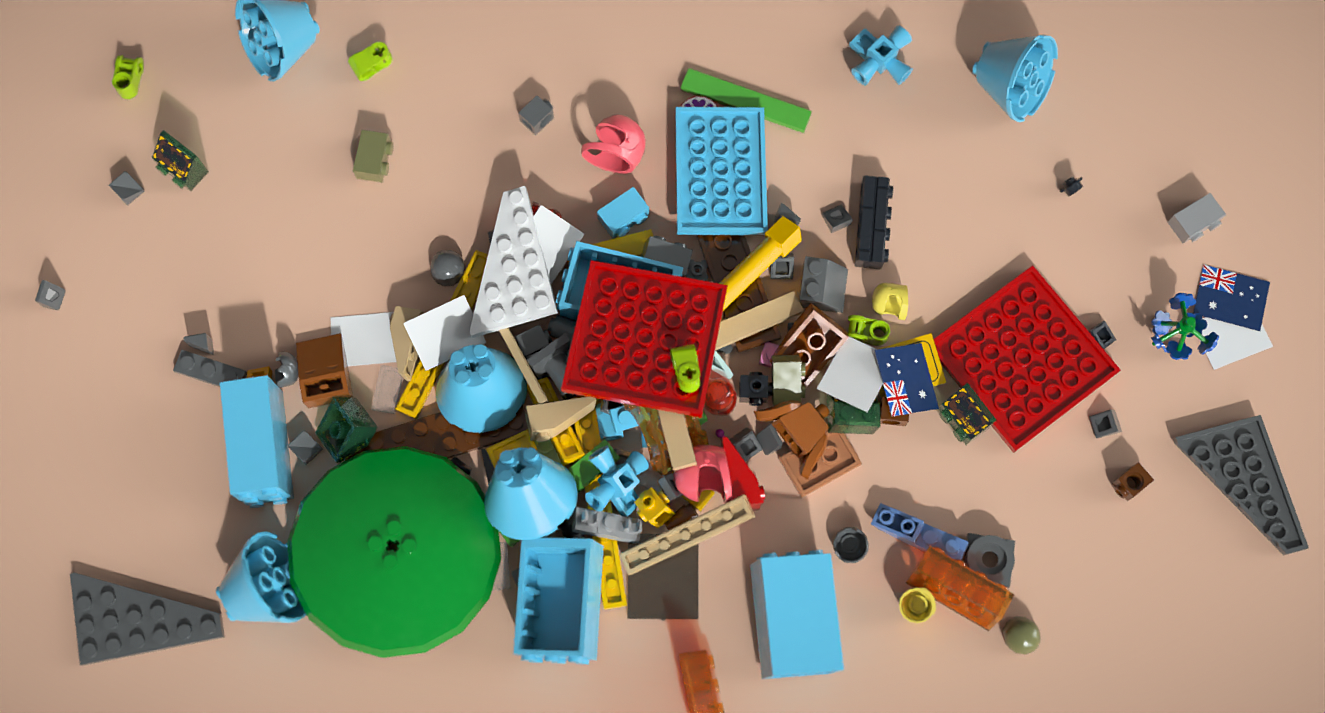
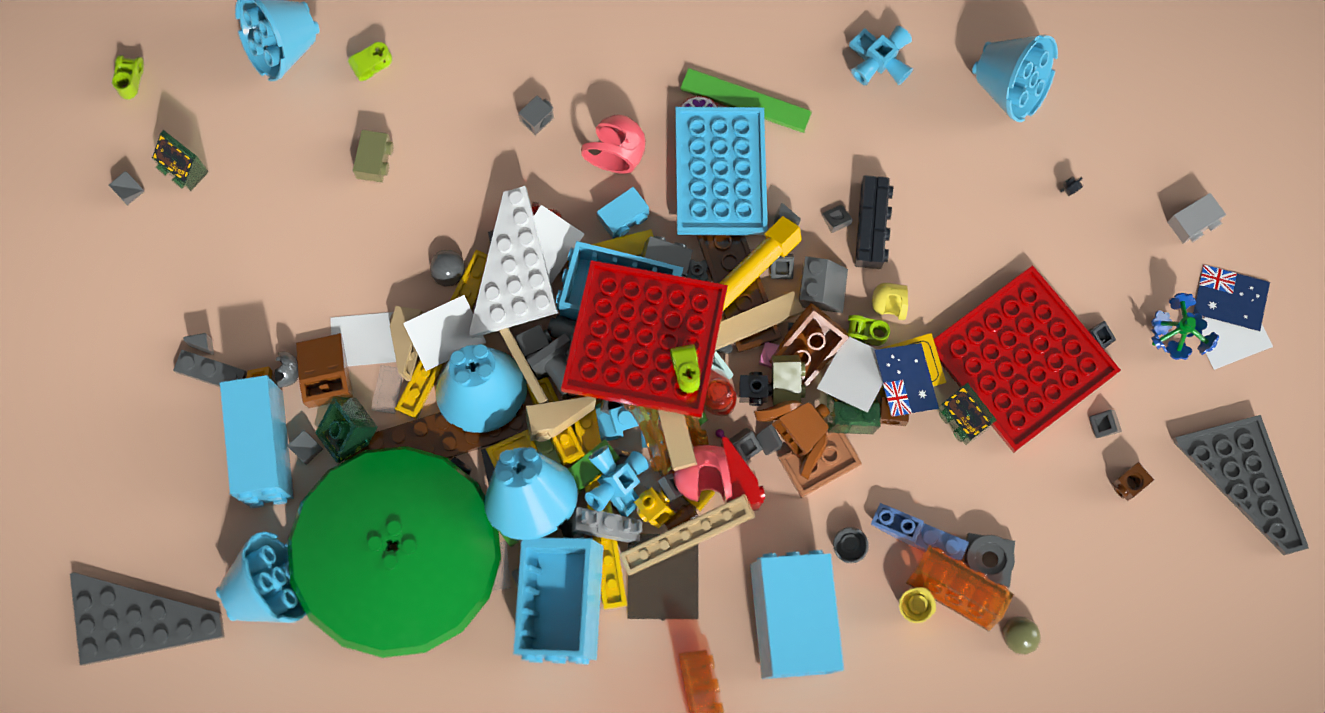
(50, 295): dark grey slope -> none

